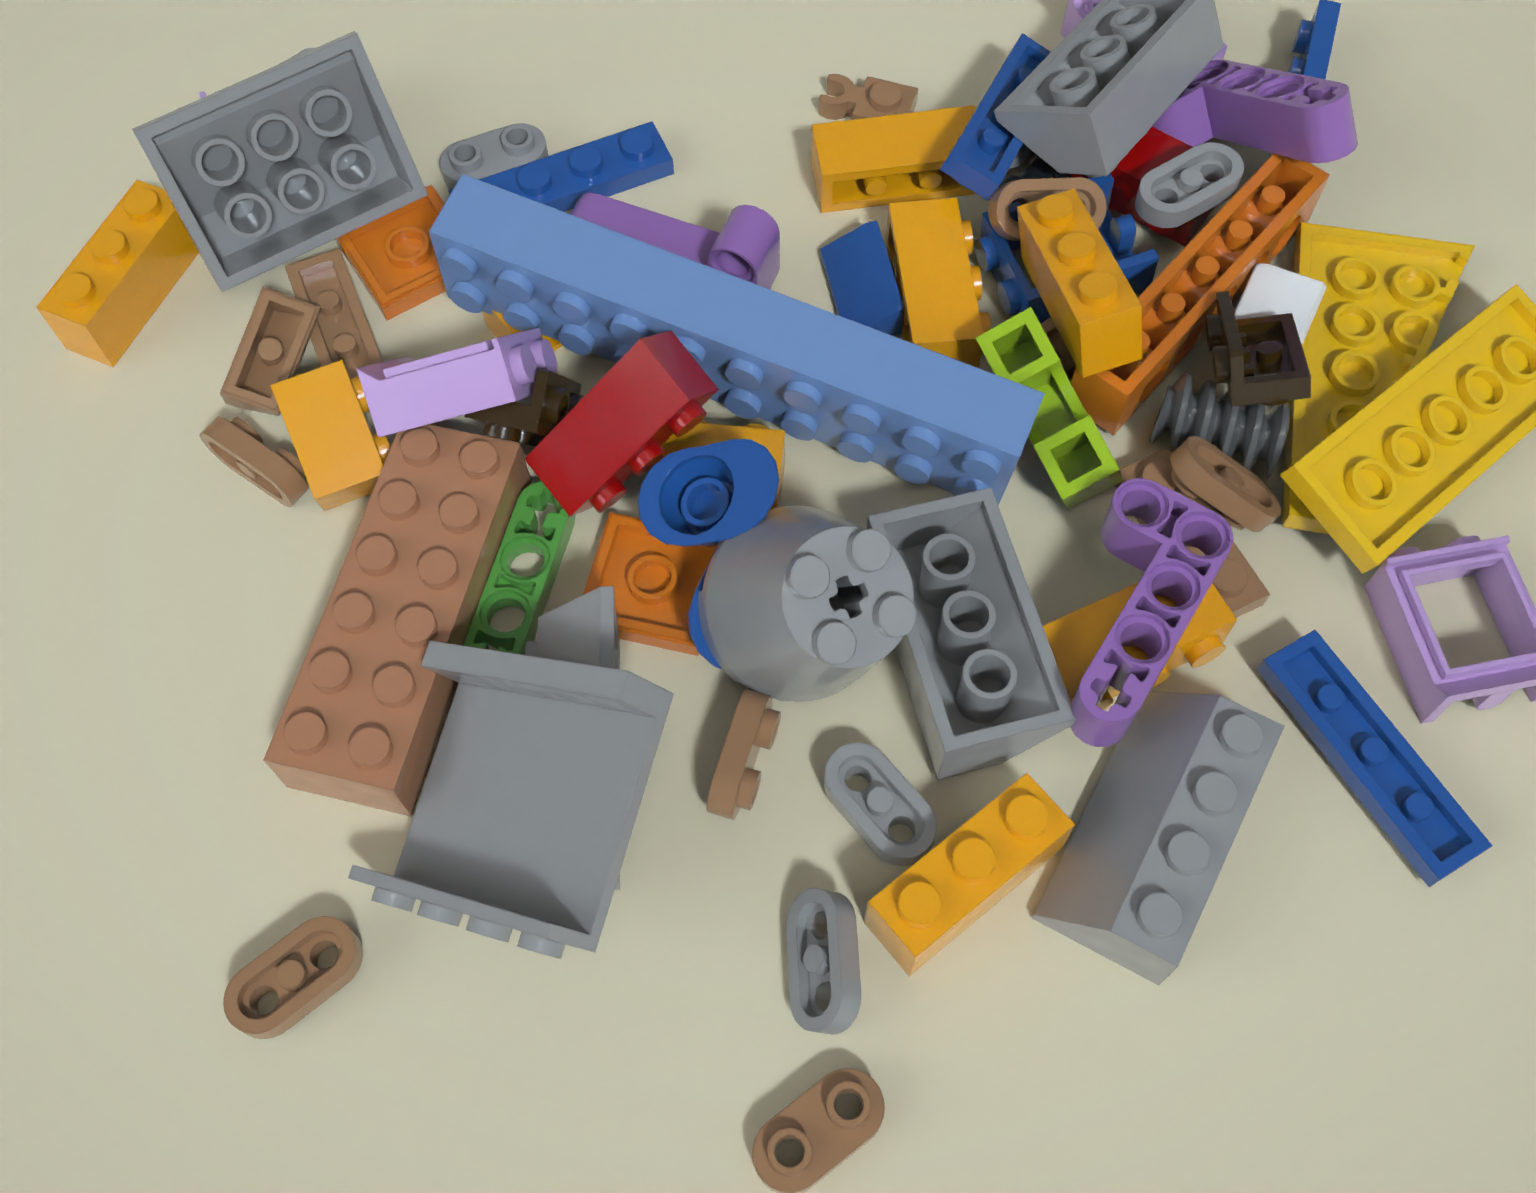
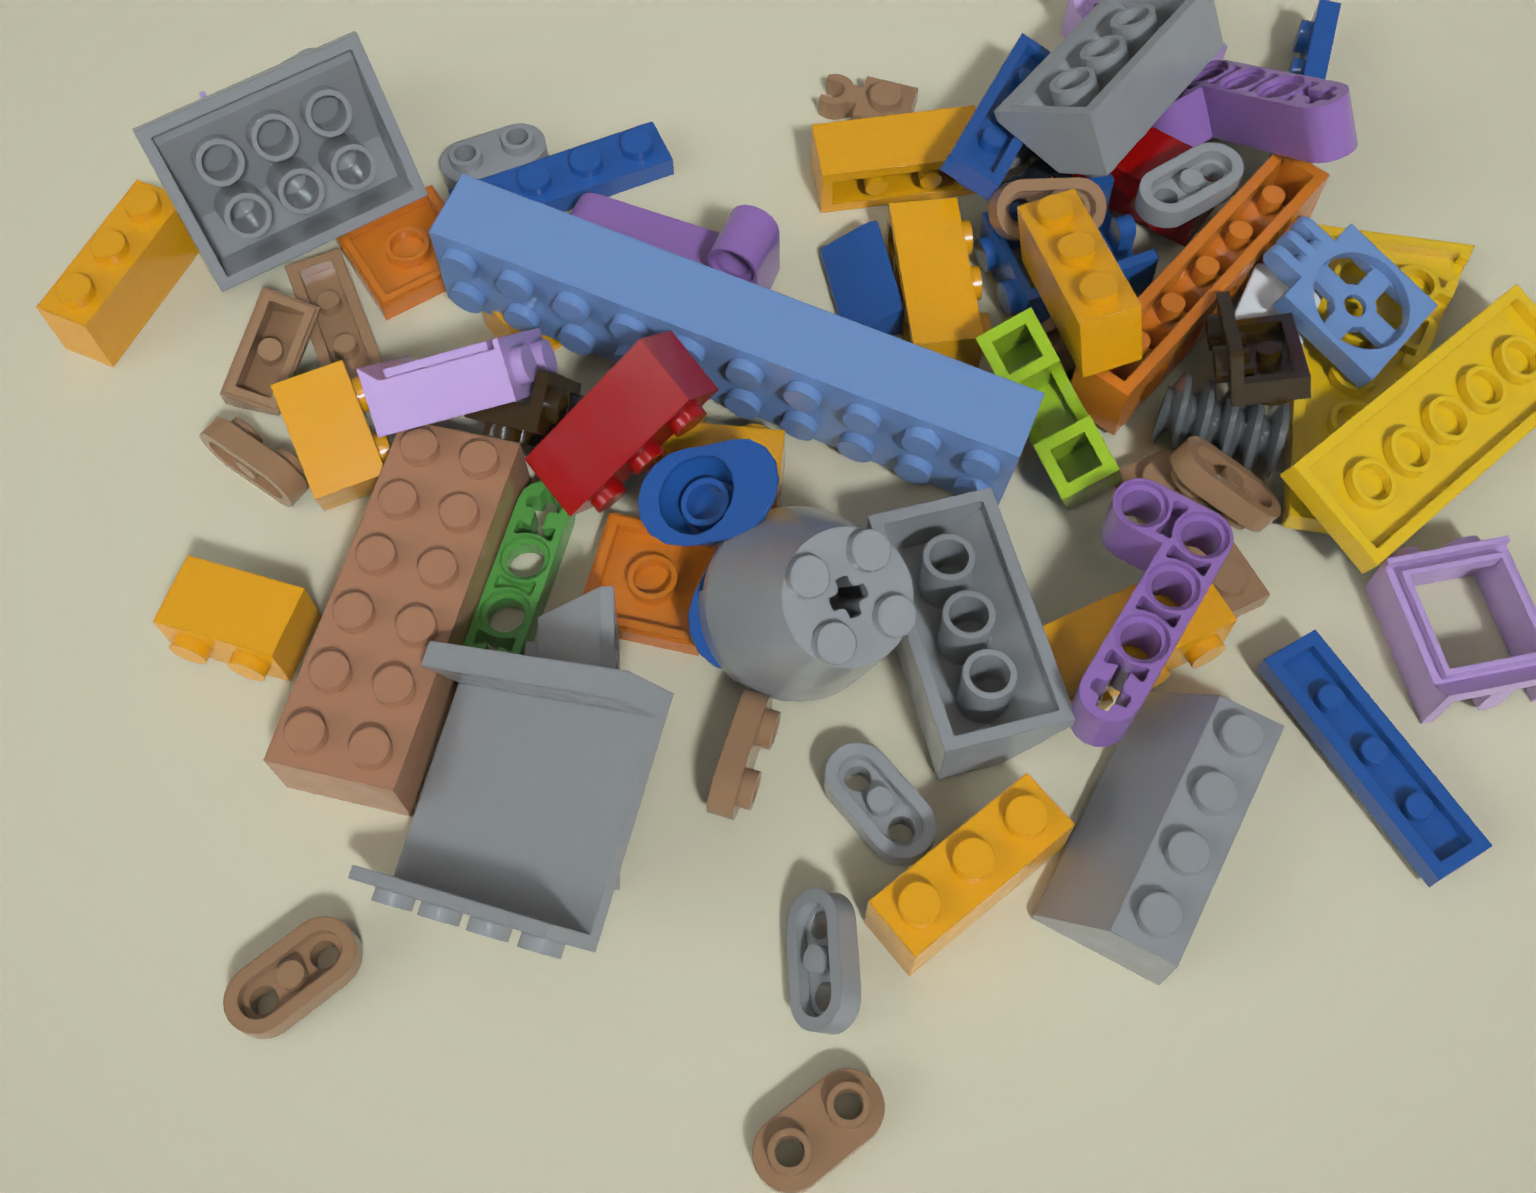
(237, 619): none -> light orange brick
(1301, 264): none -> medium blue piece

